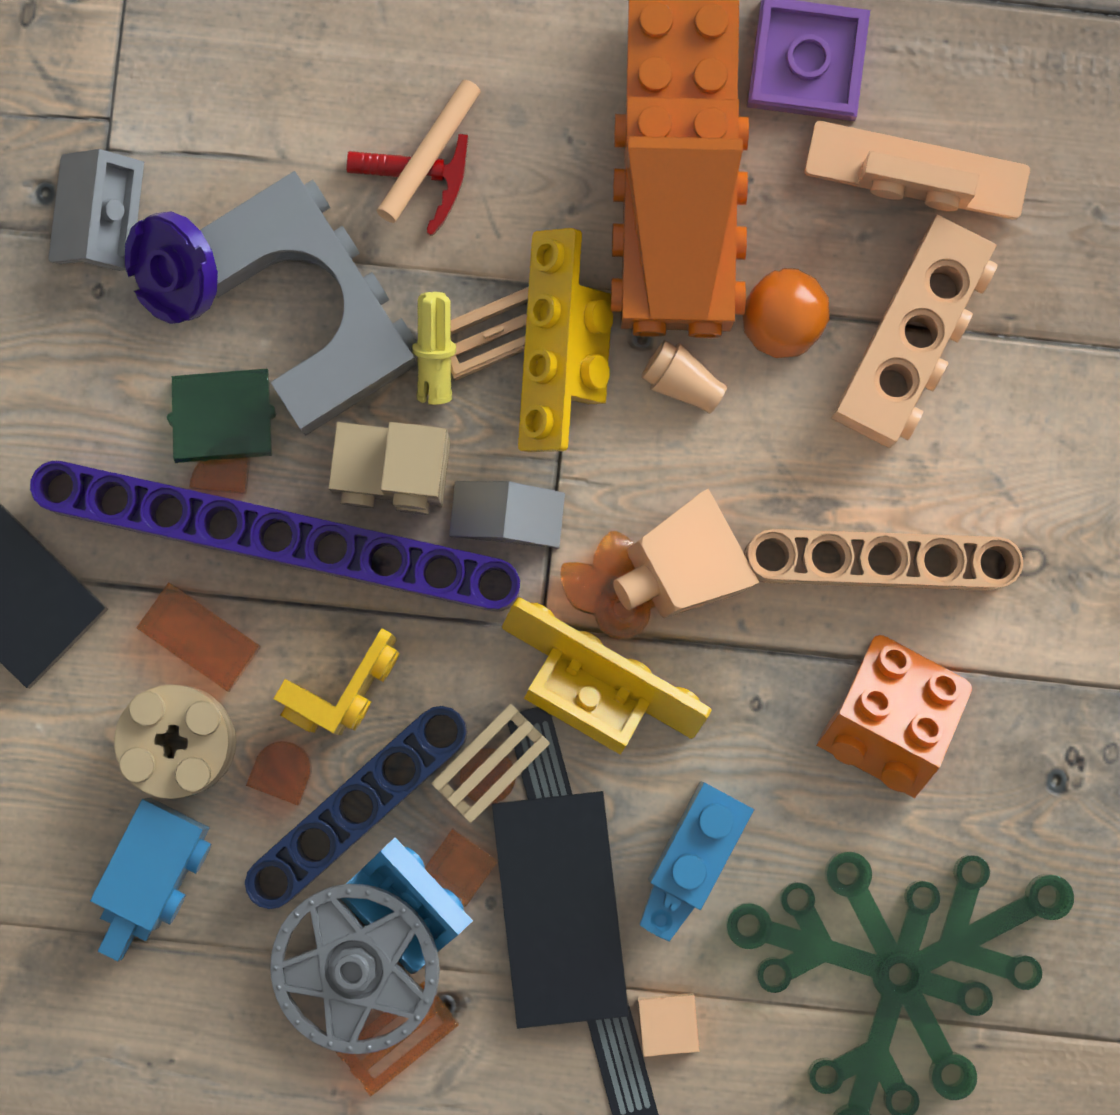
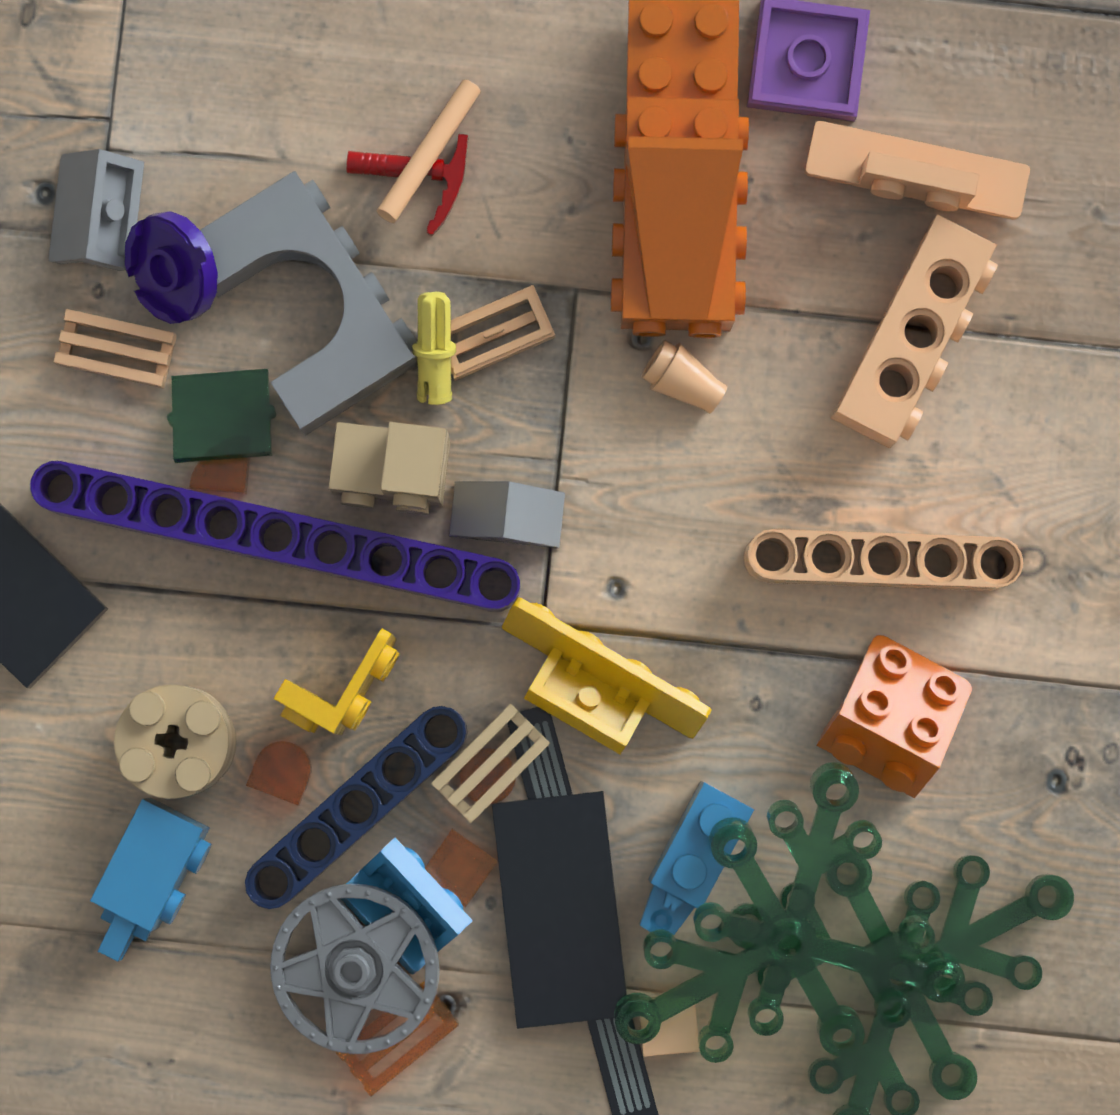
(69, 339): none -> light nougat tile
(199, 637): clear orange tile -> none
(563, 342): yellow bracket -> none
(592, 588): clear orange plate -> none
(686, 562): light nougat torso -> none
(727, 972): none -> clear green plant
(786, 313): orange hair -> none

